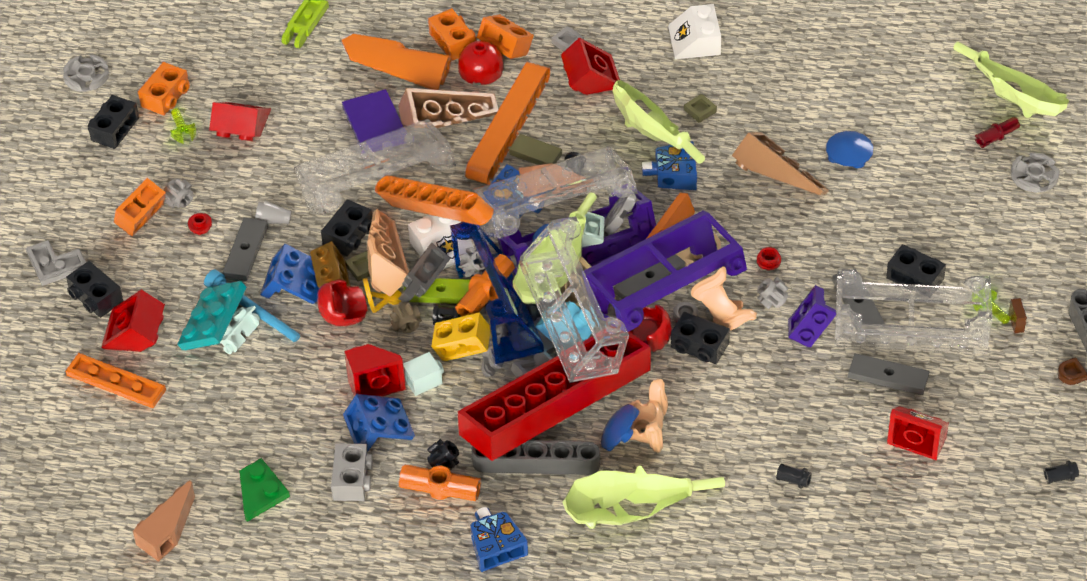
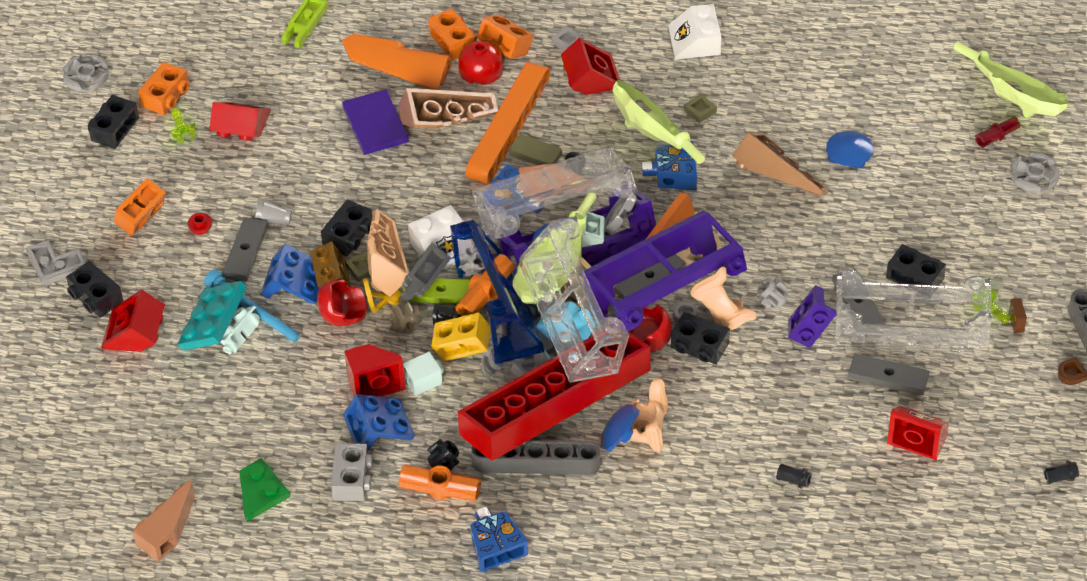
(115, 380): orange tile -> none
(178, 193): light grey gear -> none
(329, 174): clear windscreen -> none
(434, 200): orange beam -> none
(638, 487): yellowish green piece -> none
(769, 253): red plate -> none

